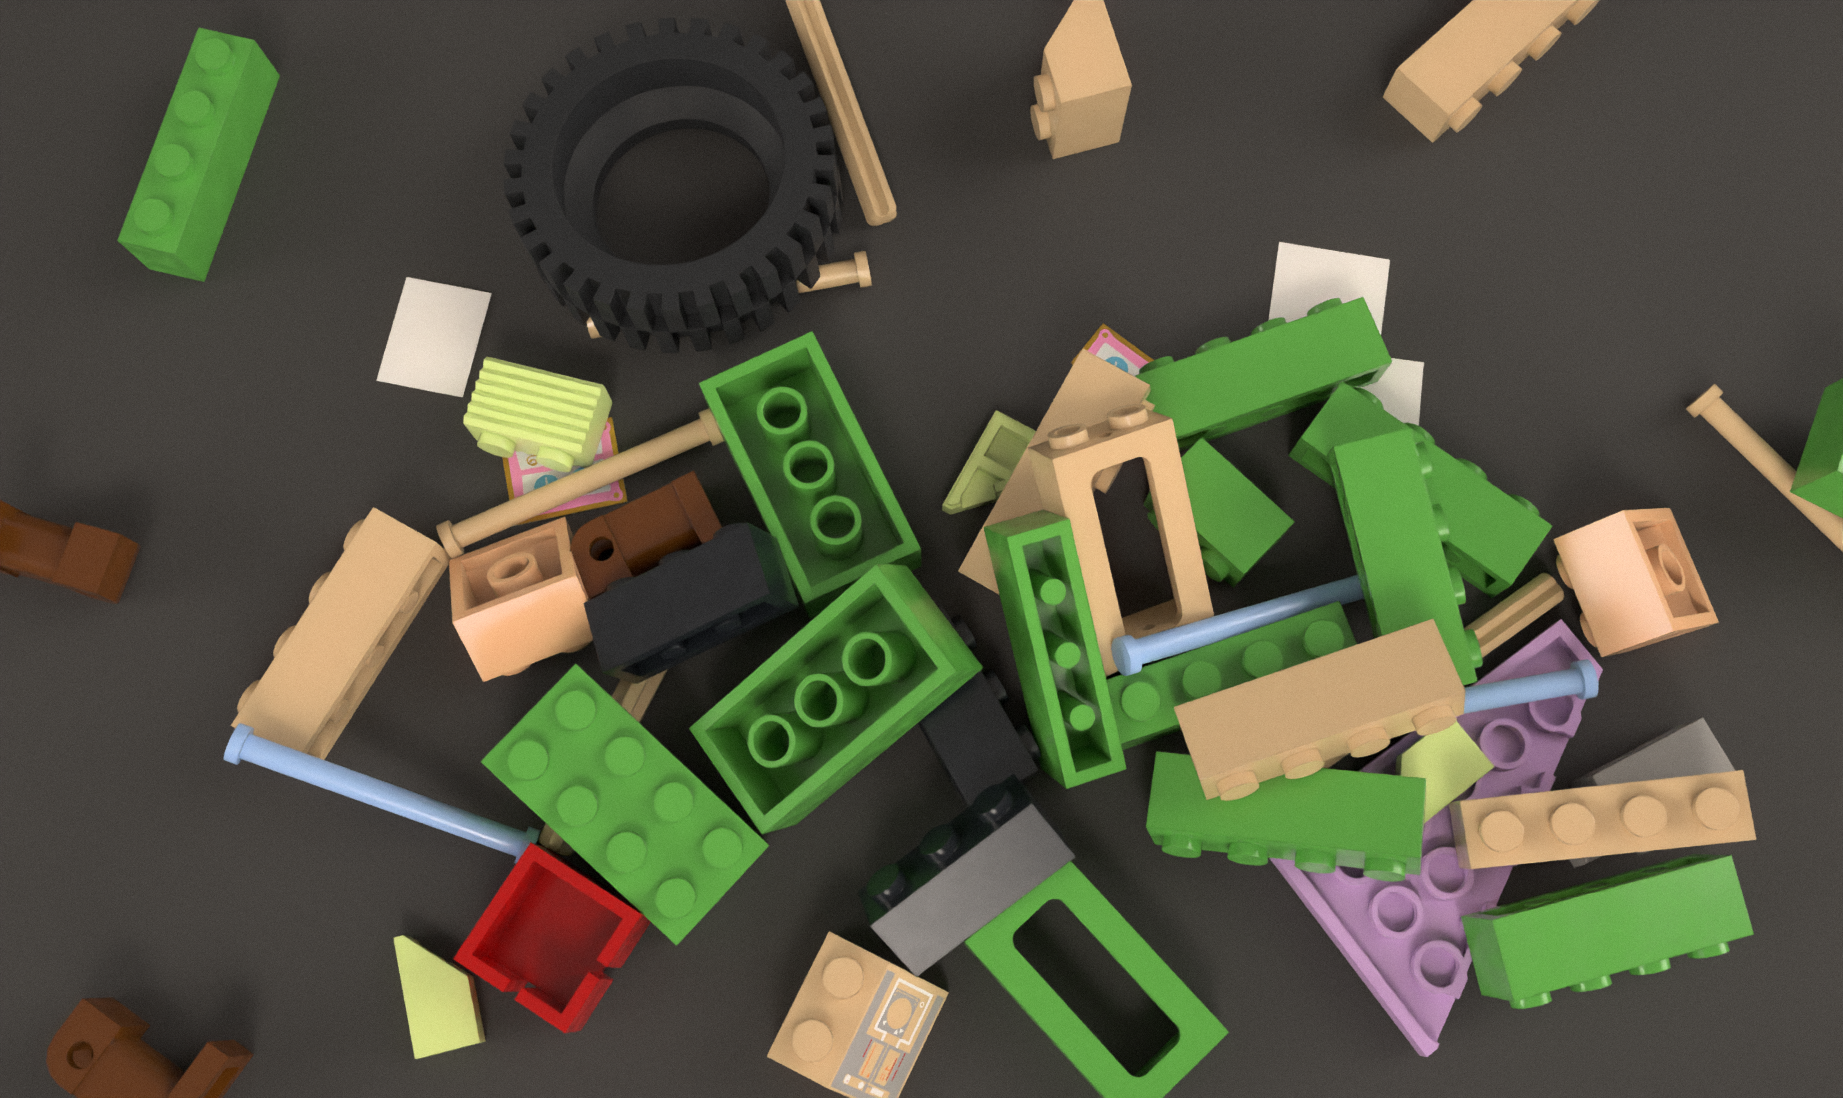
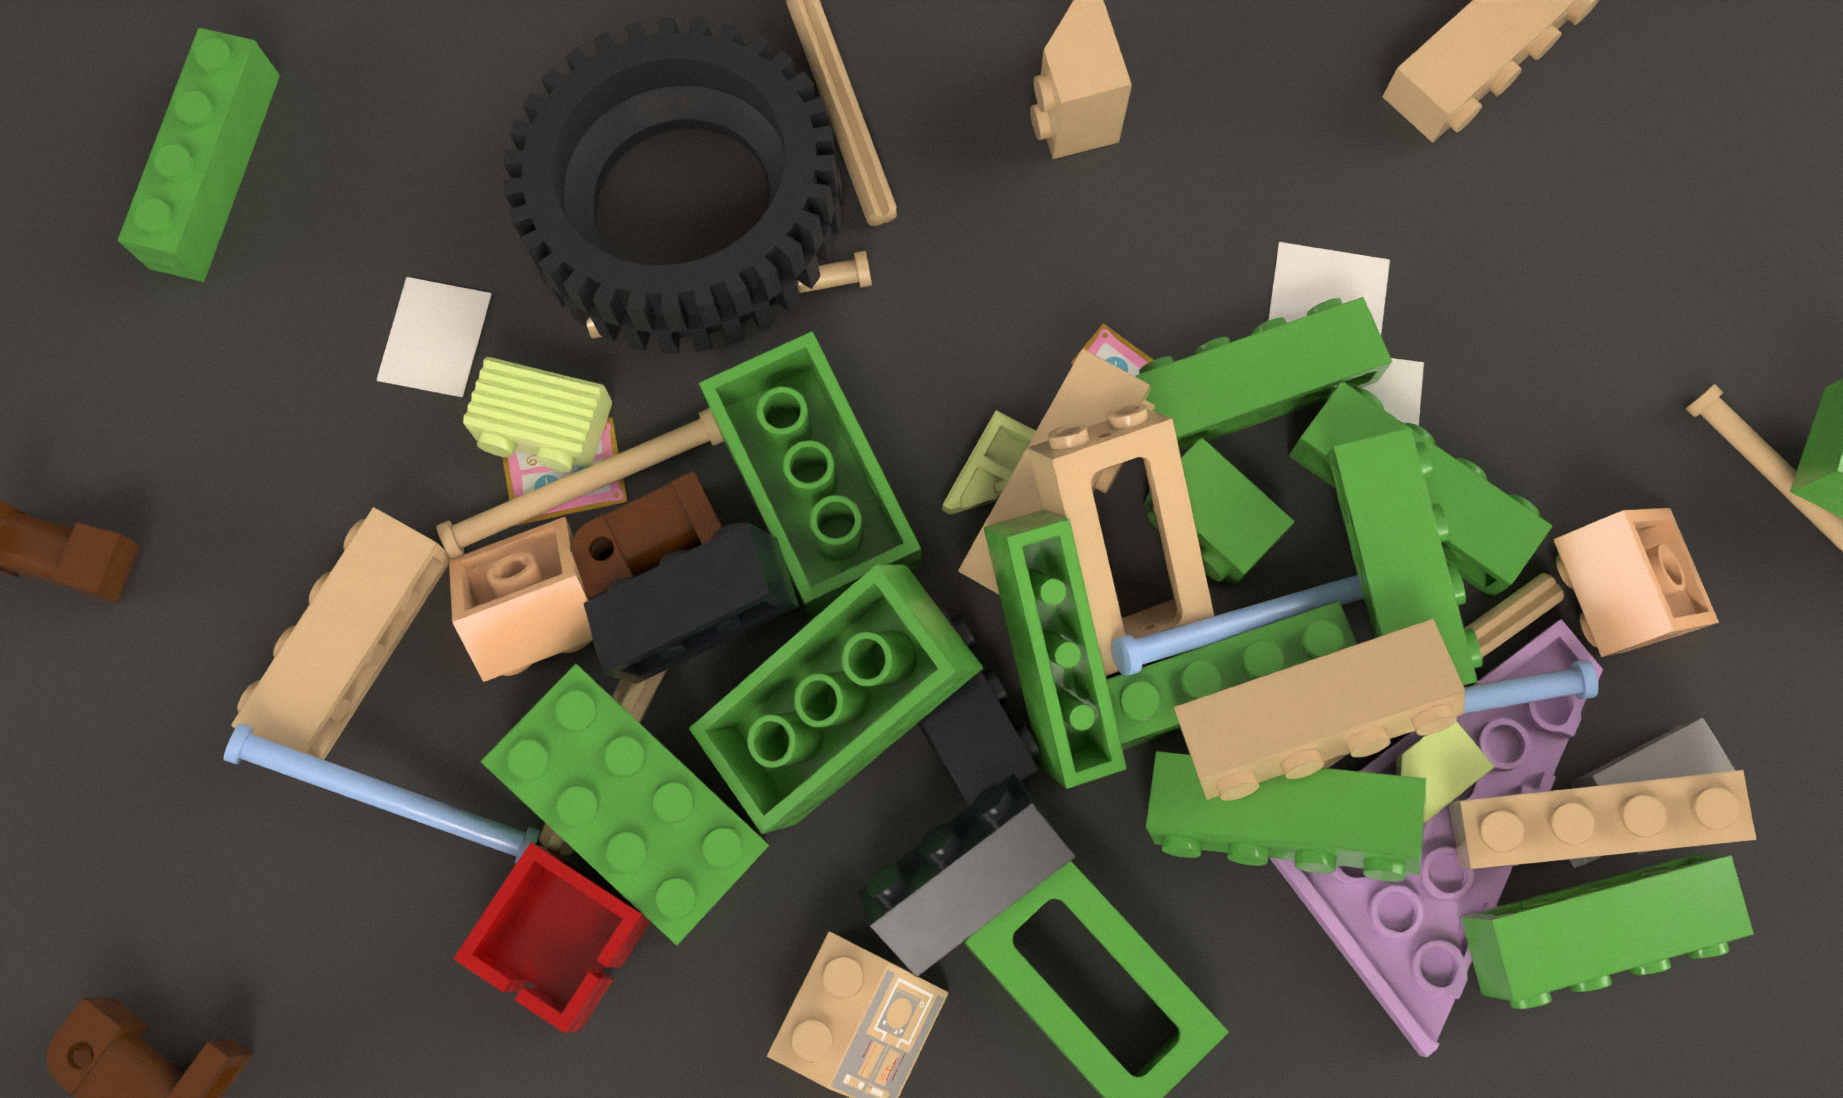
(438, 1000): yellowish green tile -> none

